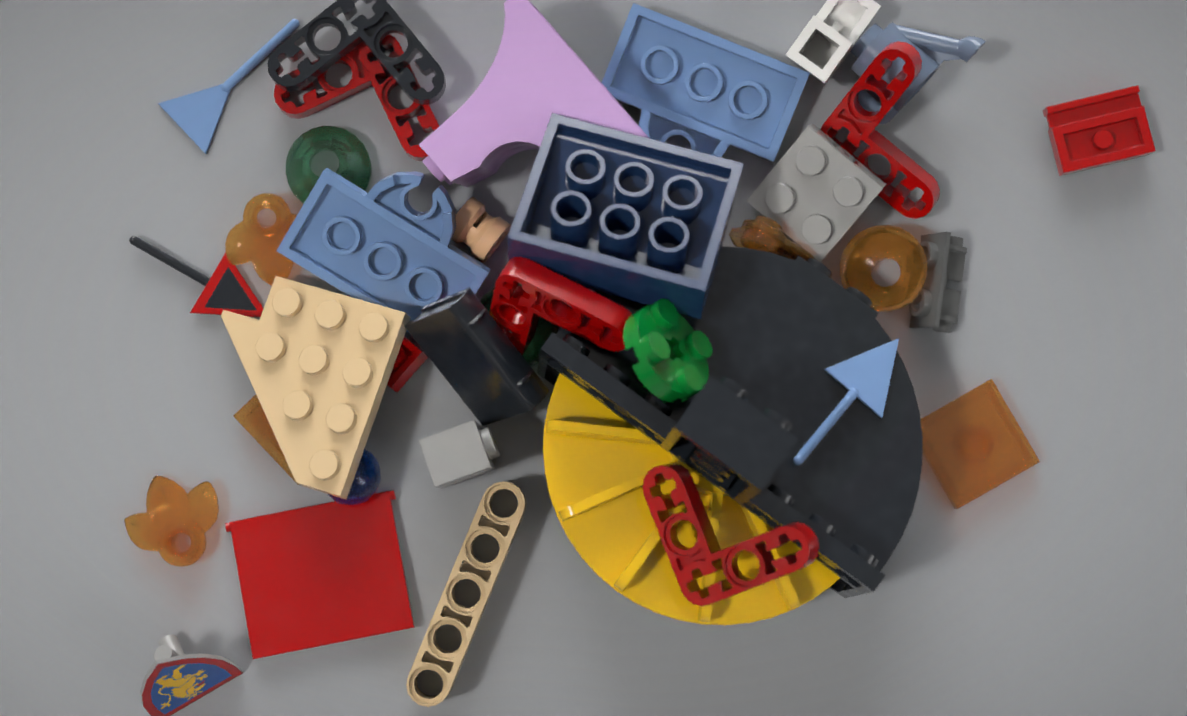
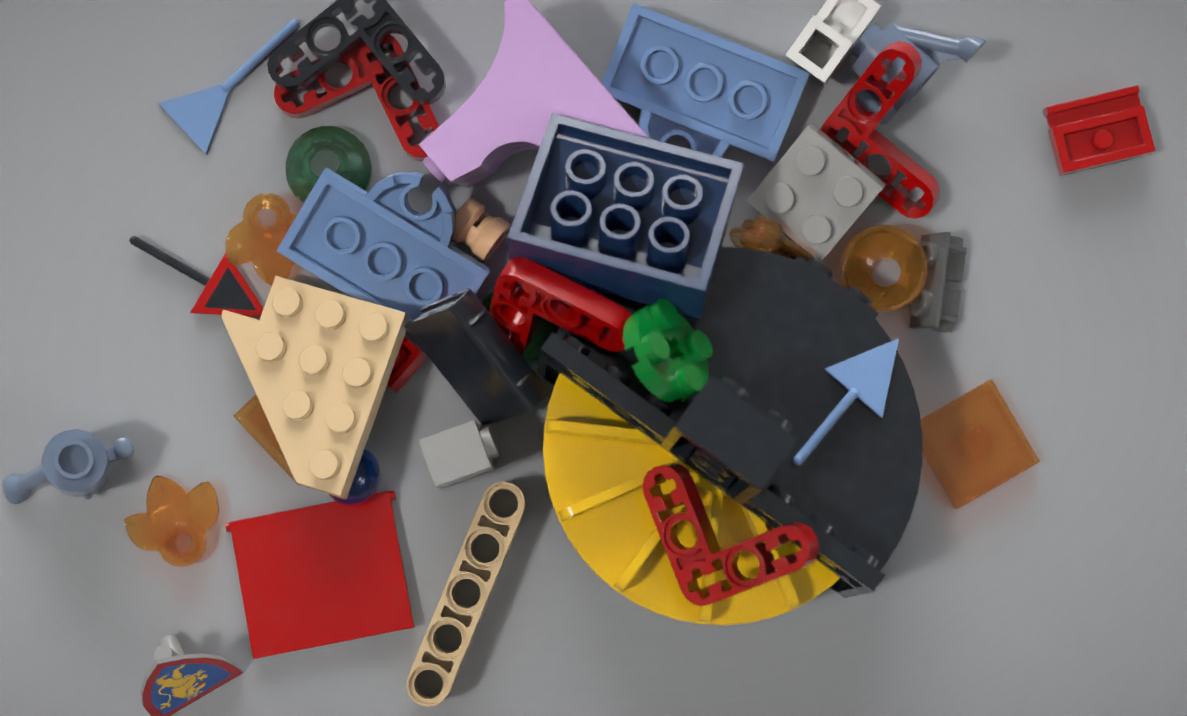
(71, 463): none -> sand blue piece

